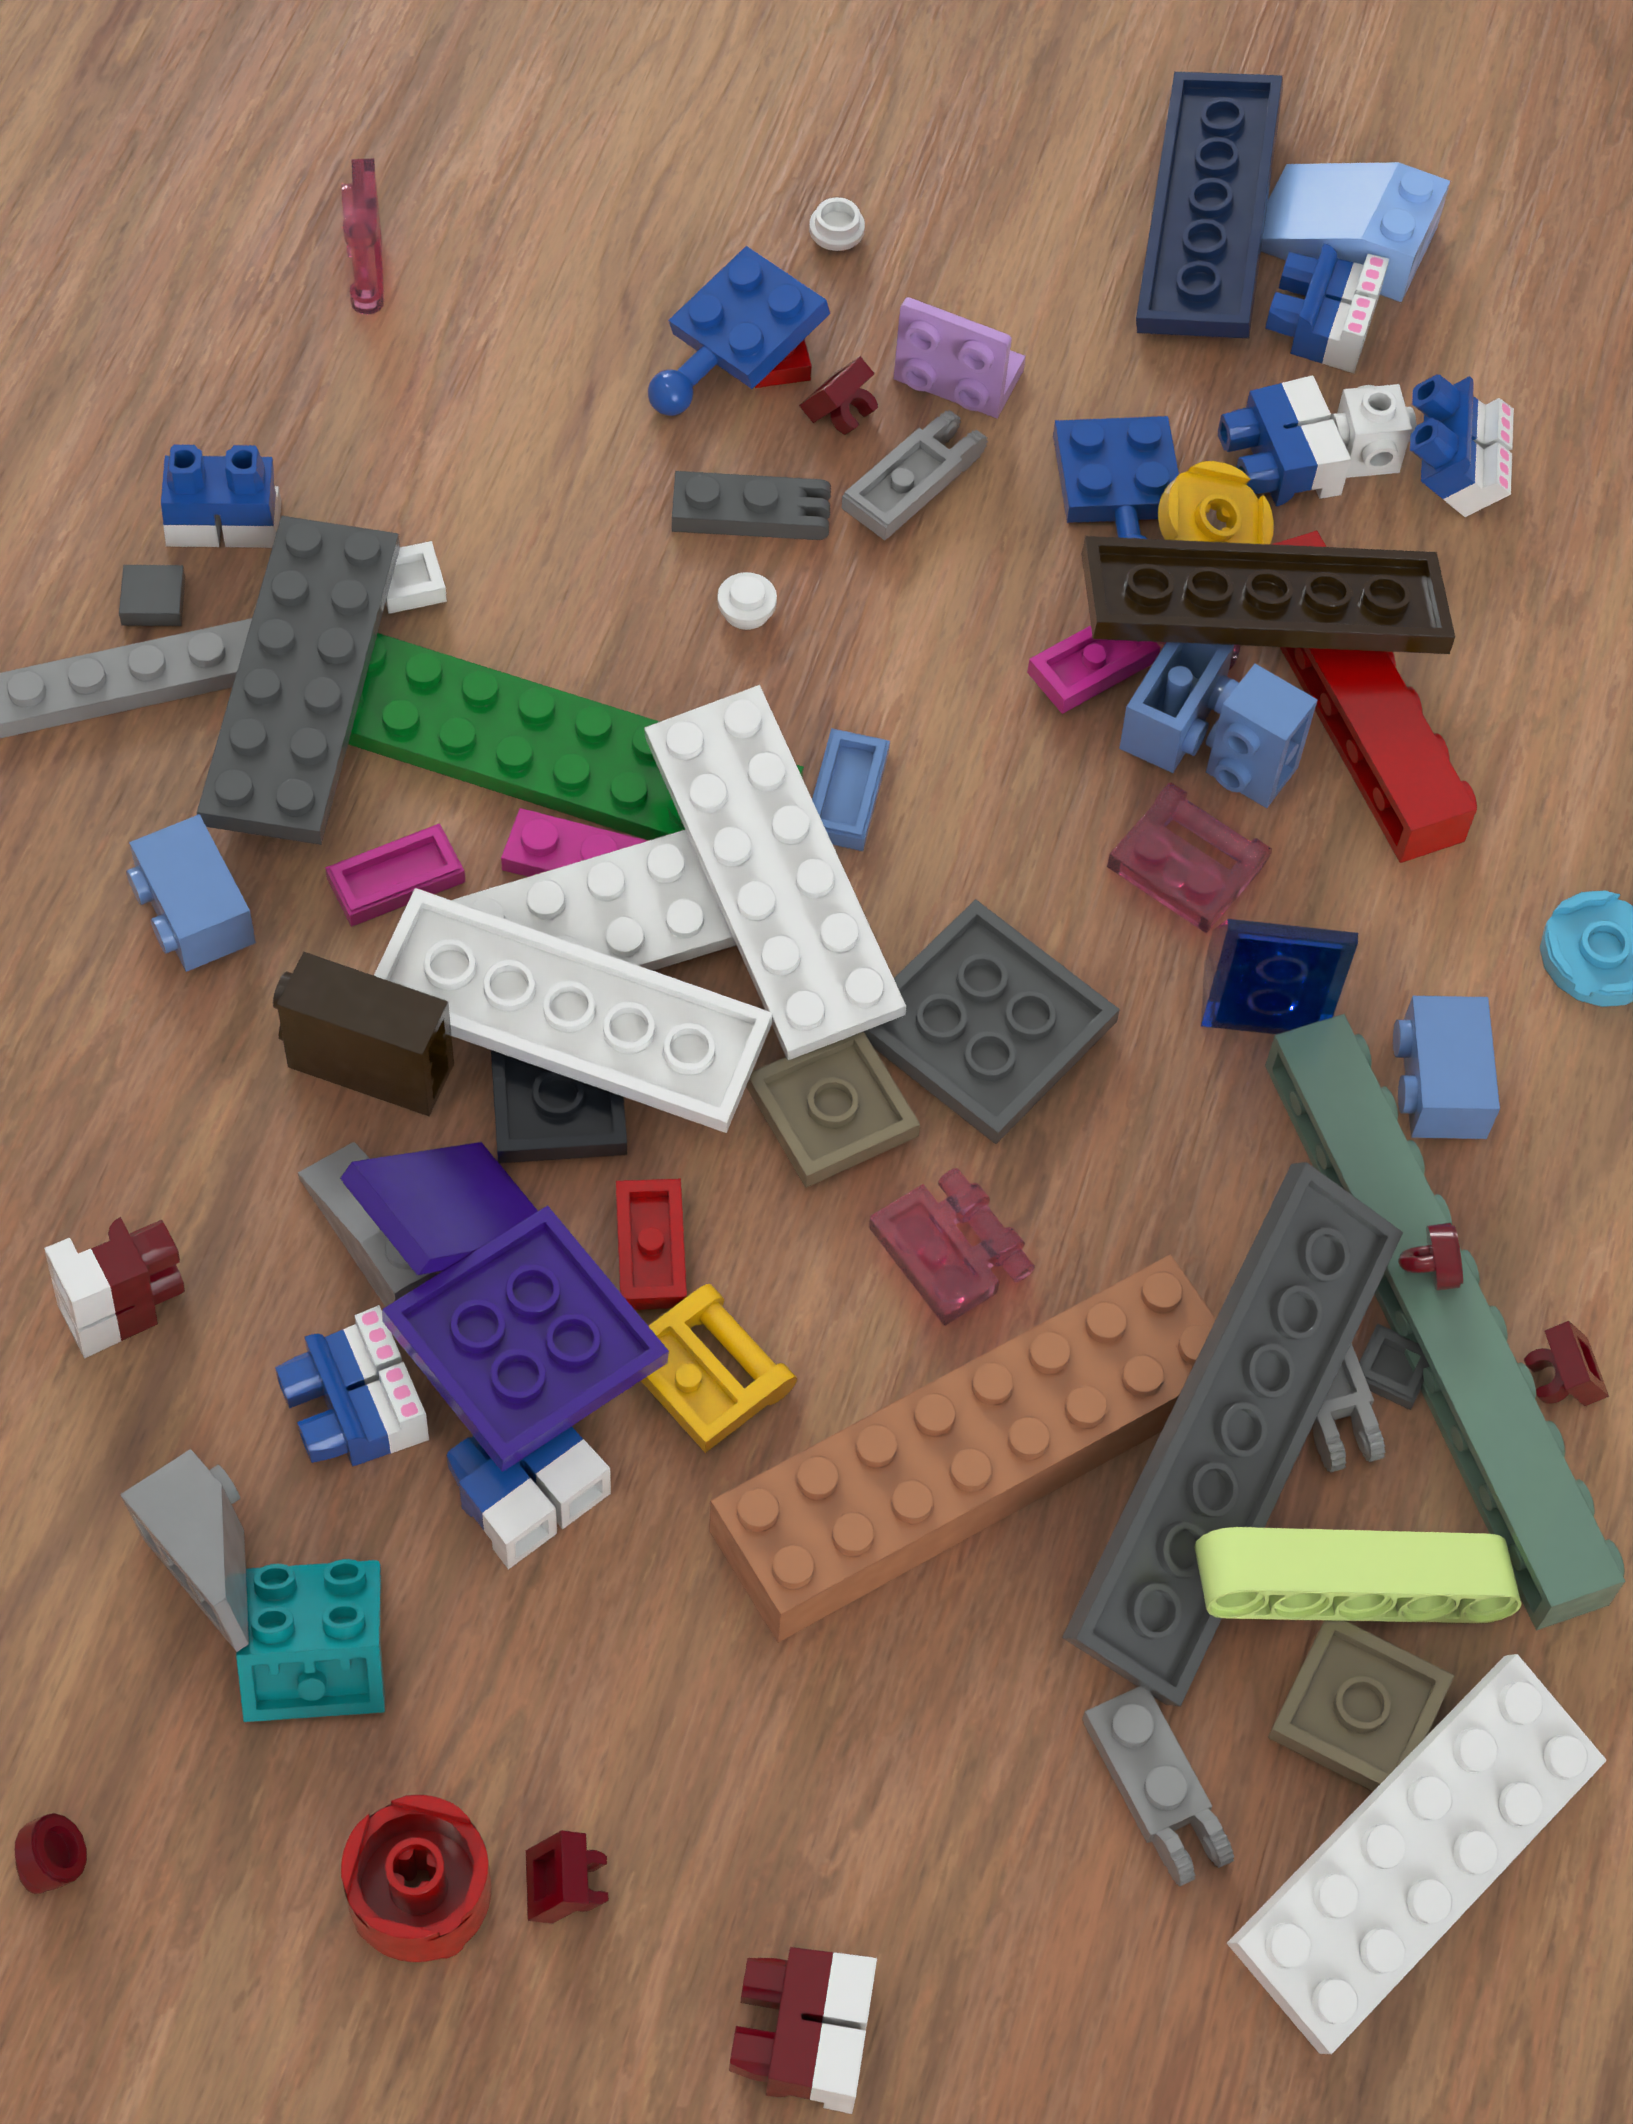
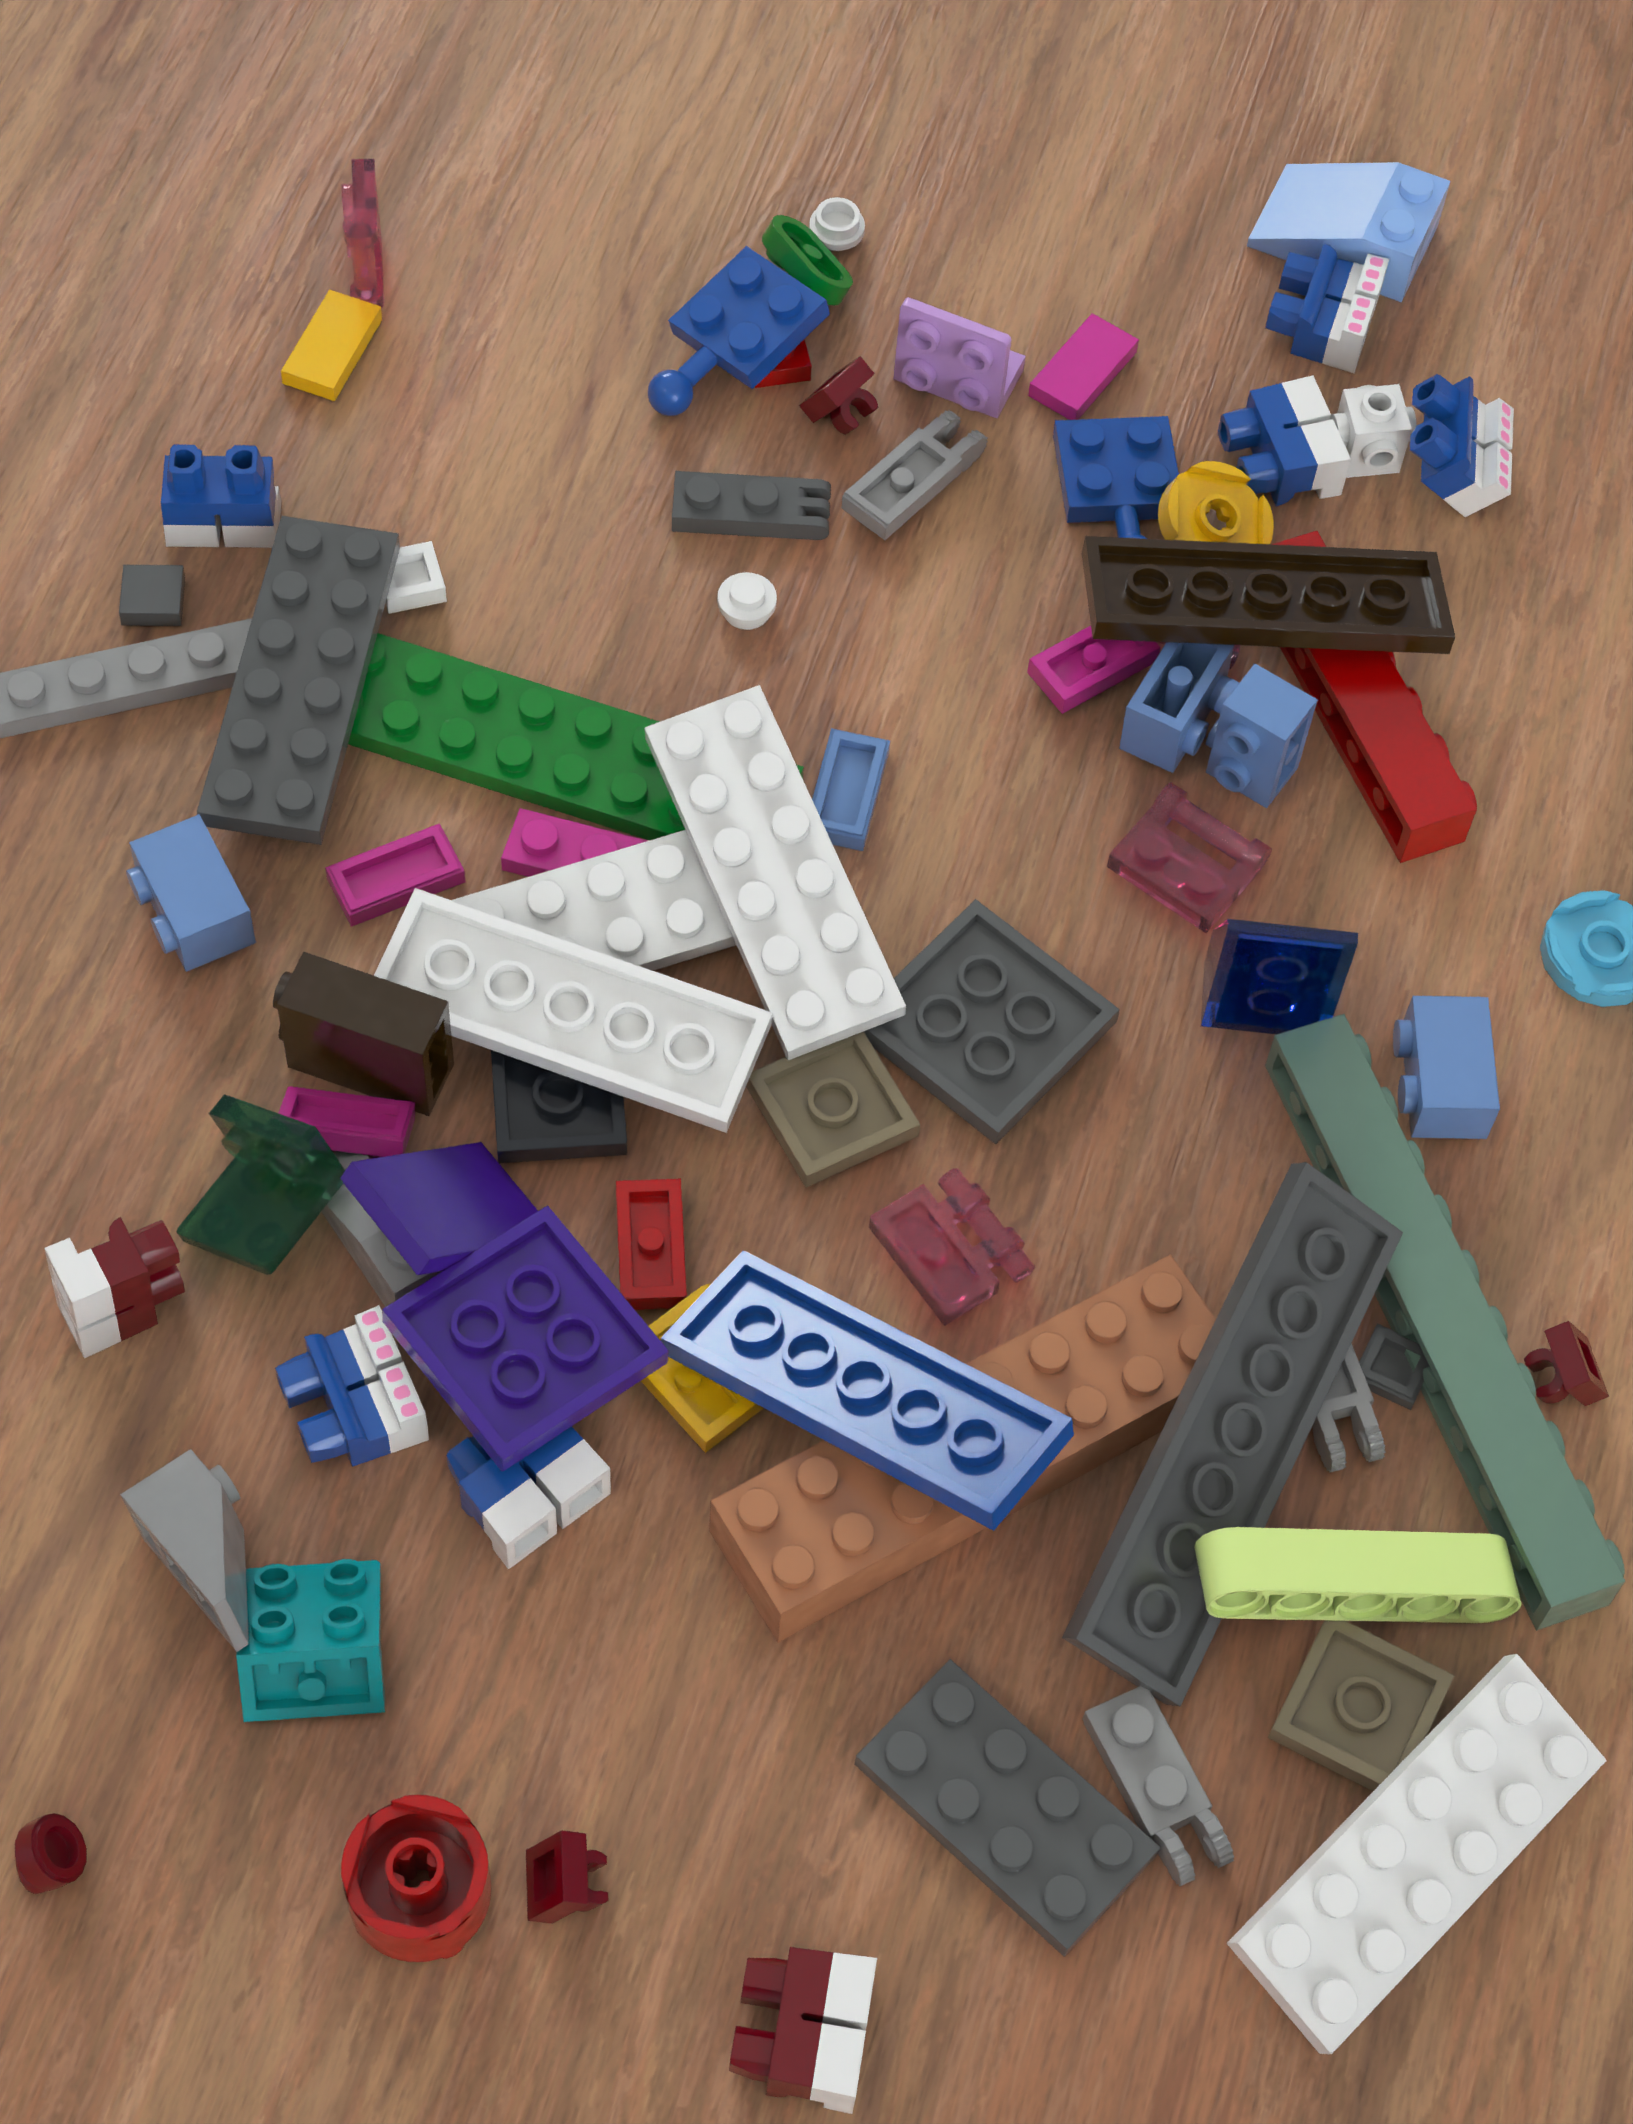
(267, 1192): none -> clear green bracket
(331, 345): none -> yellow tile
(353, 1121): none -> dark pink tile
(806, 258): none -> green plate
(869, 1389): none -> plate
(1007, 1807): none -> dark grey plate
(1083, 367): none -> dark pink tile
(1210, 205): dark blue plate -> none
(1439, 1256): dark red tile -> none

